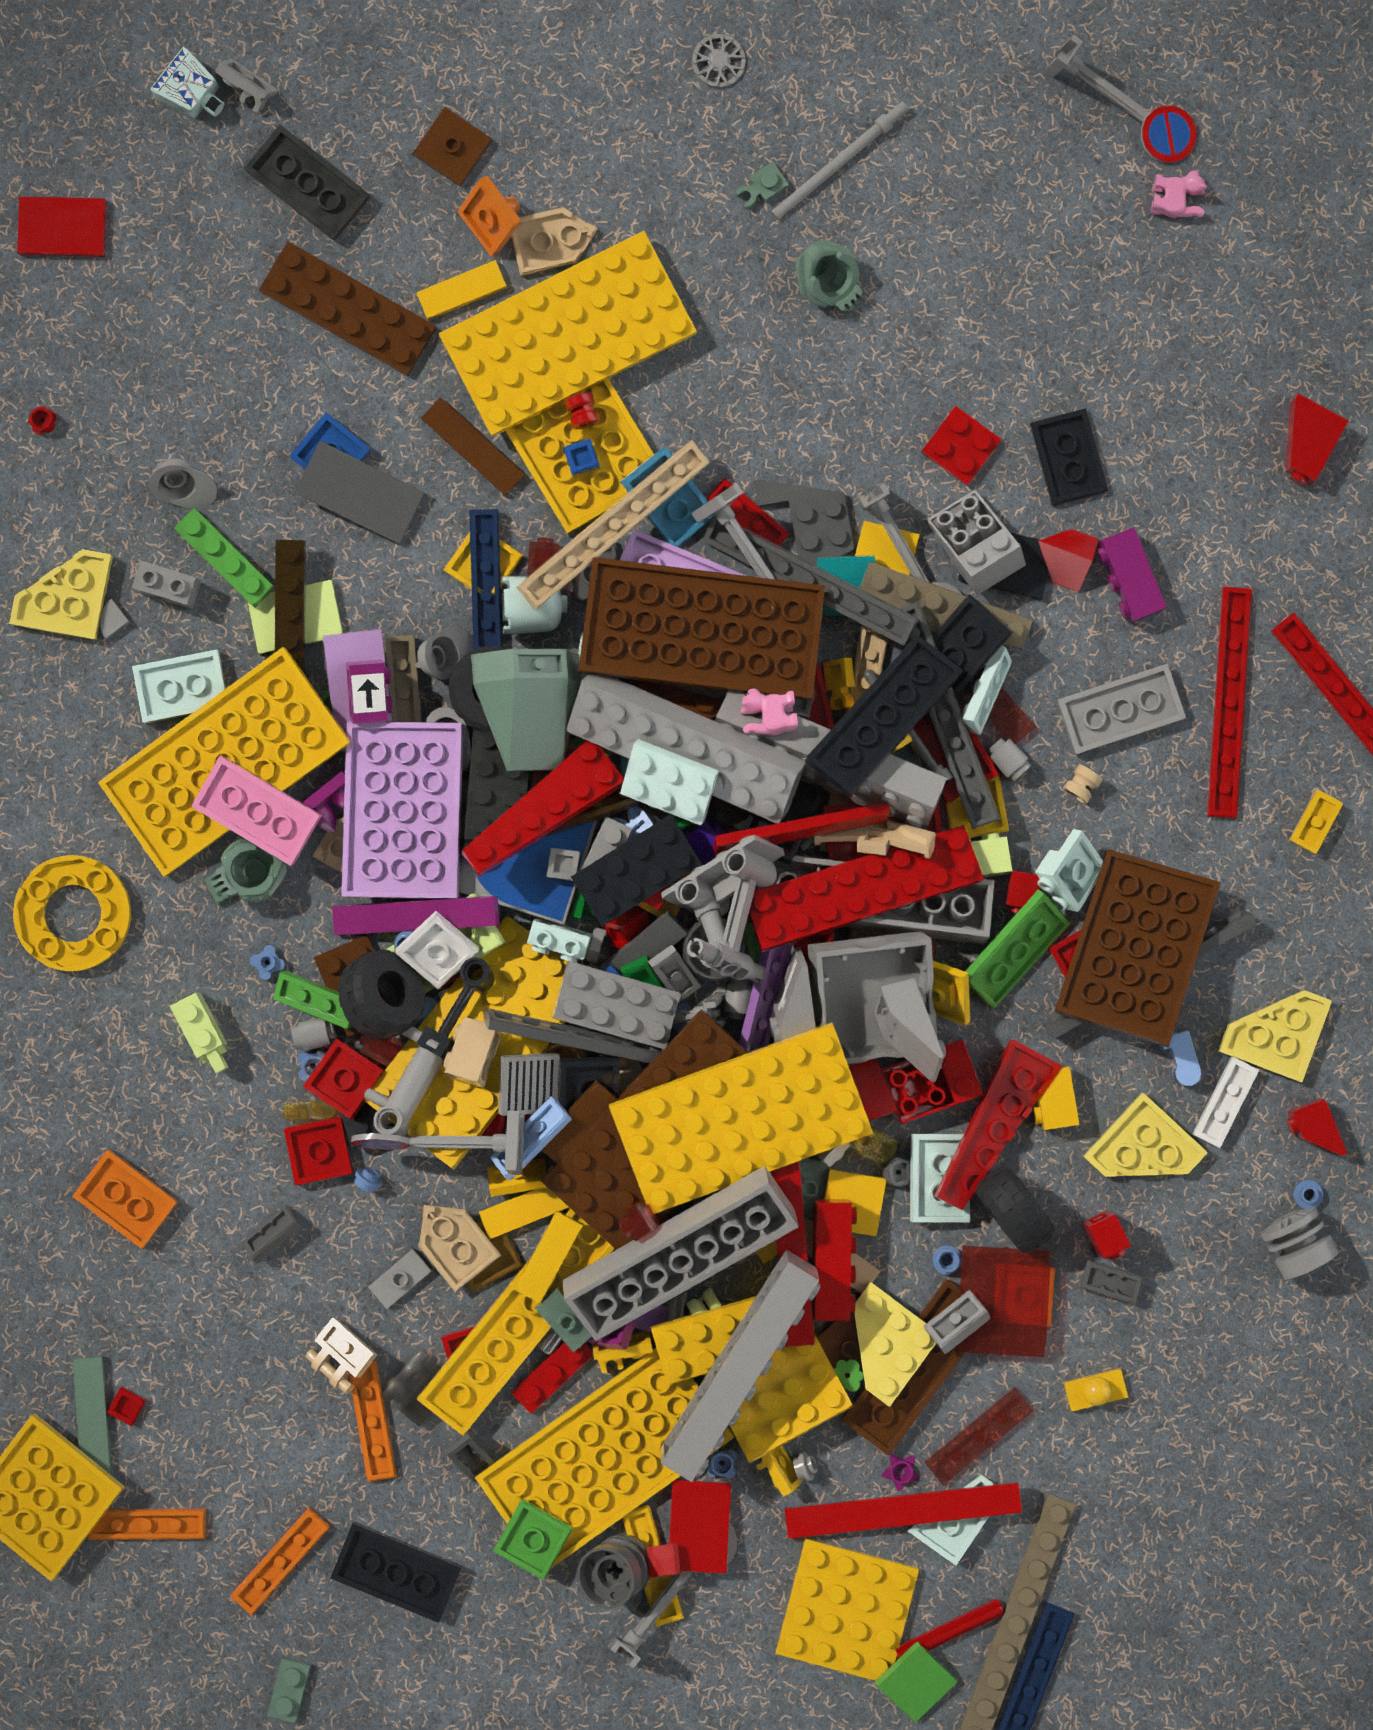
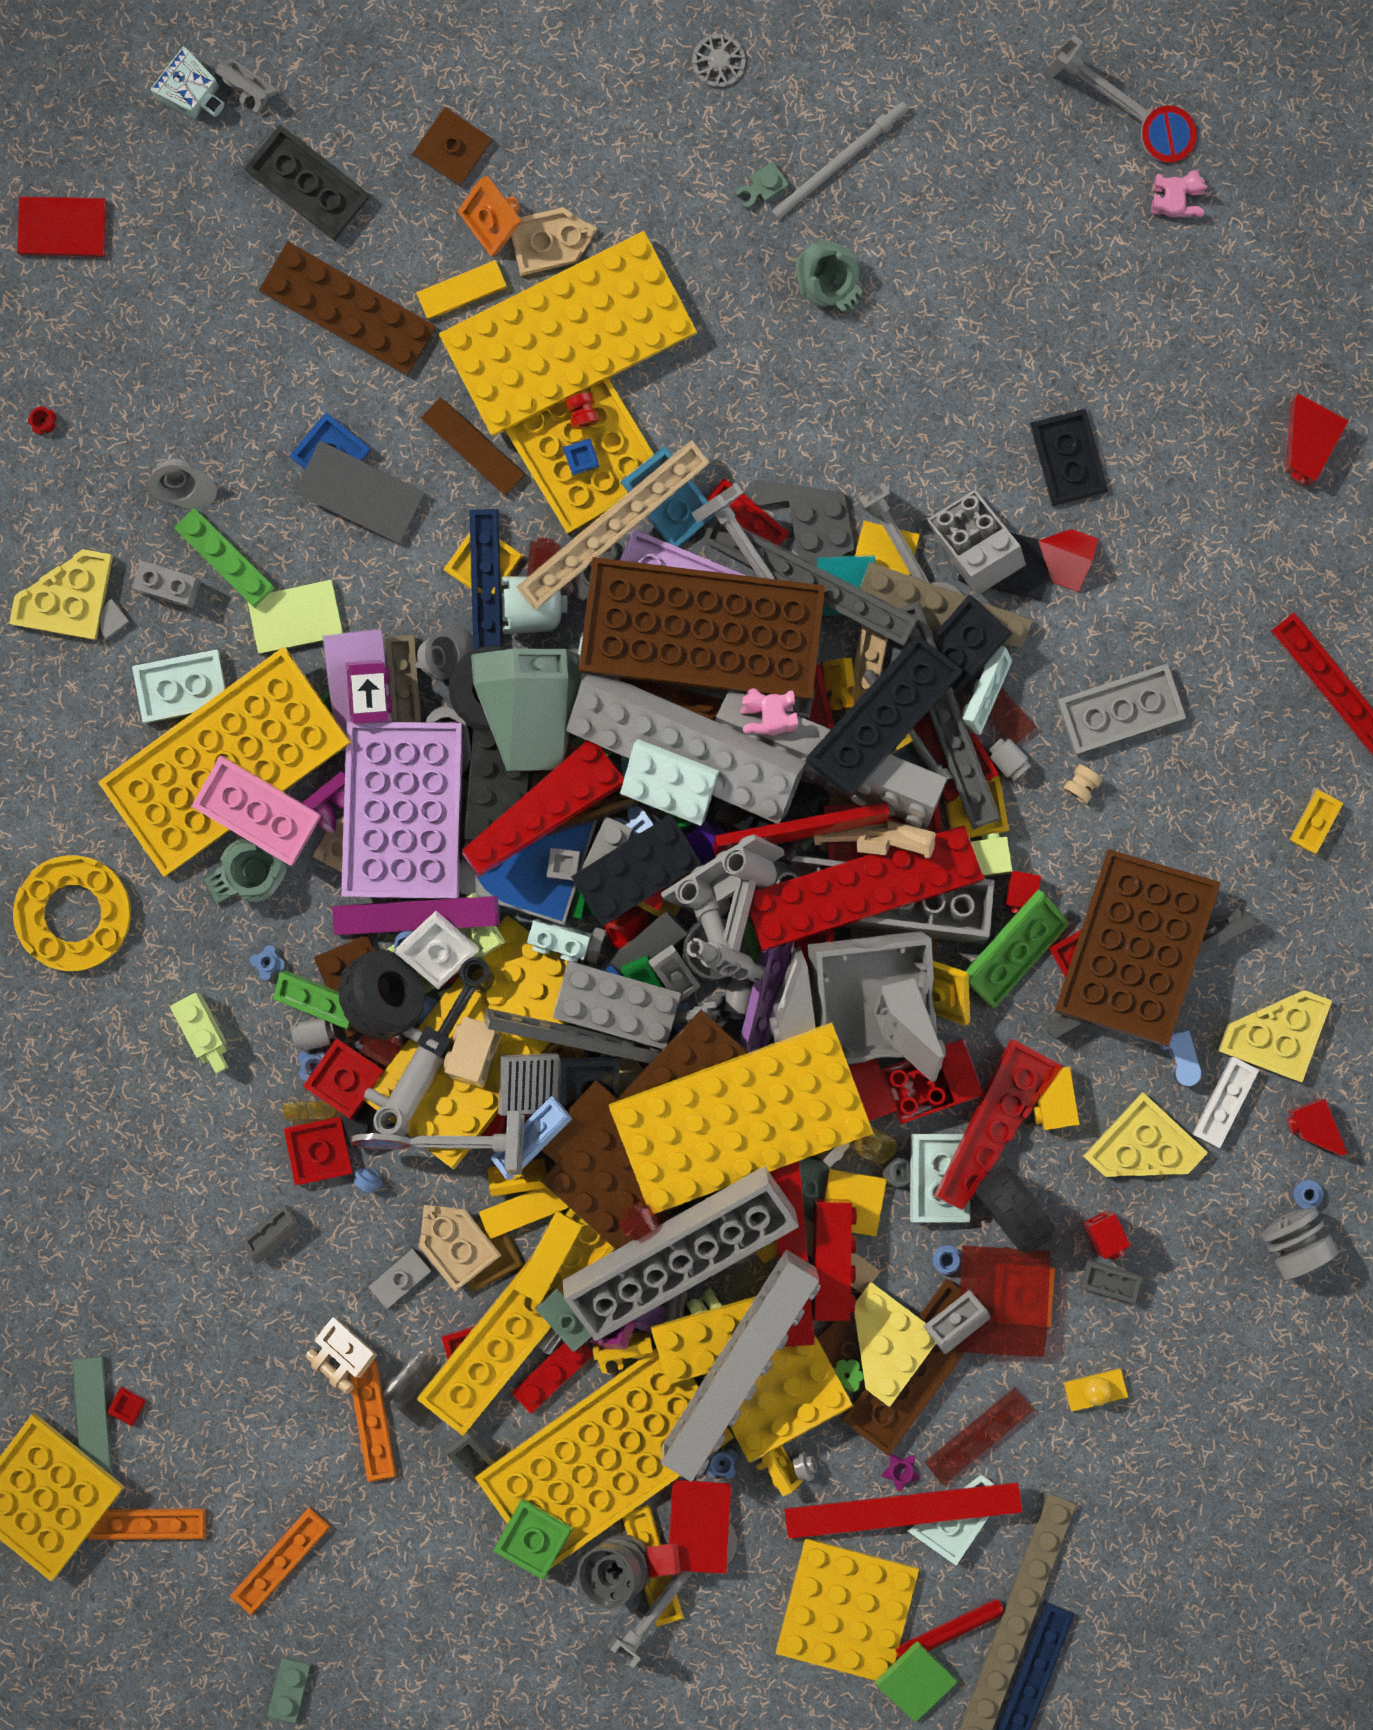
(125, 1198): orange plate -> none
(290, 598): dark brown plate -> none
(396, 1572): black plate -> none
(961, 445): red plate -> none
(1070, 872): light aqua plate -> none
(1131, 575): magenta brick -> none
(1229, 702): red tile -> none

